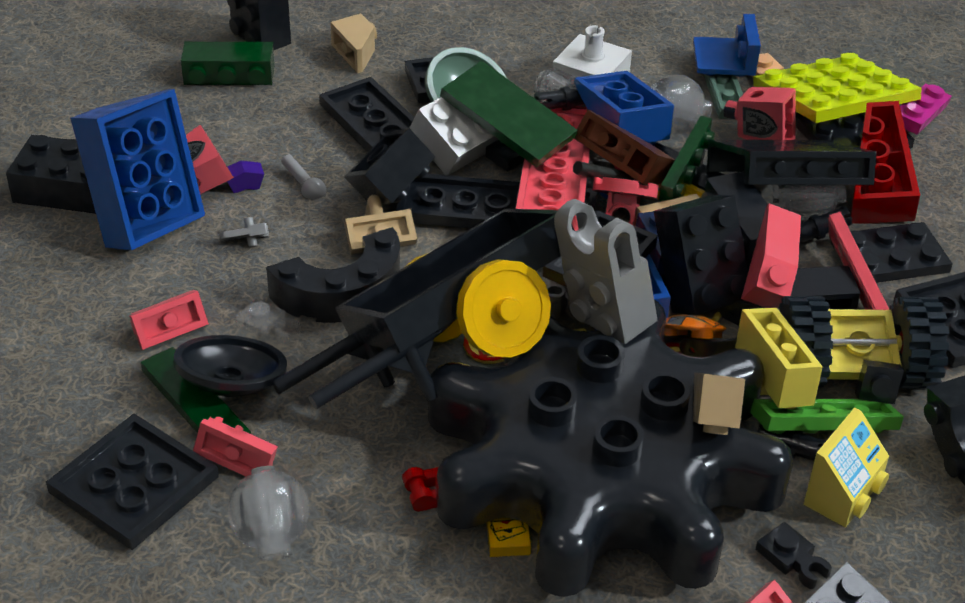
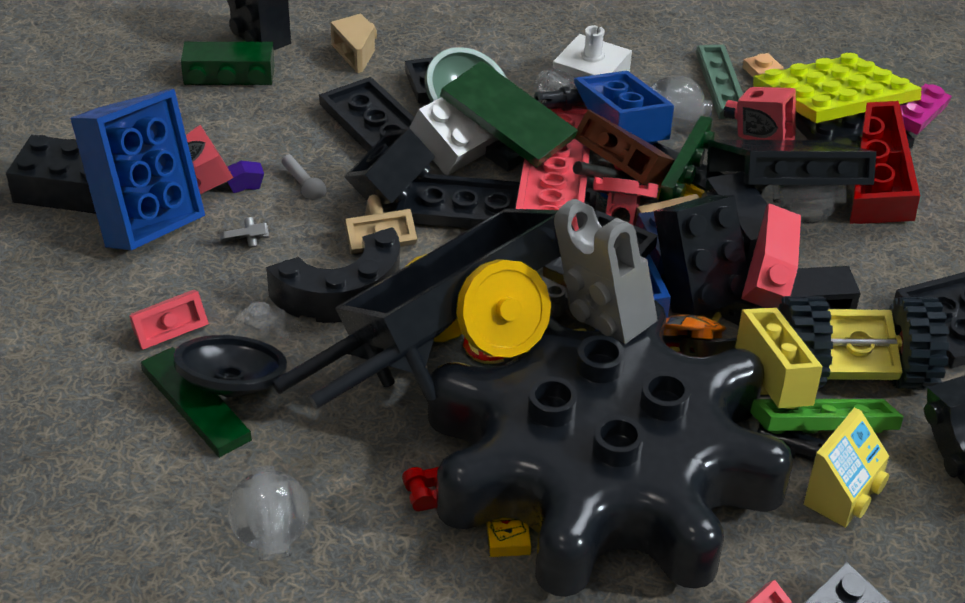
(132, 480): black plate -> none
(232, 447): coral plate -> none
(718, 402): tan slope -> none
(730, 55): blue bracket -> none
(791, 551): black plate -> none
(818, 227): black pin -> none
(851, 256): coral tile -> none
(879, 381): black plate -> none
(901, 252): black plate -> none

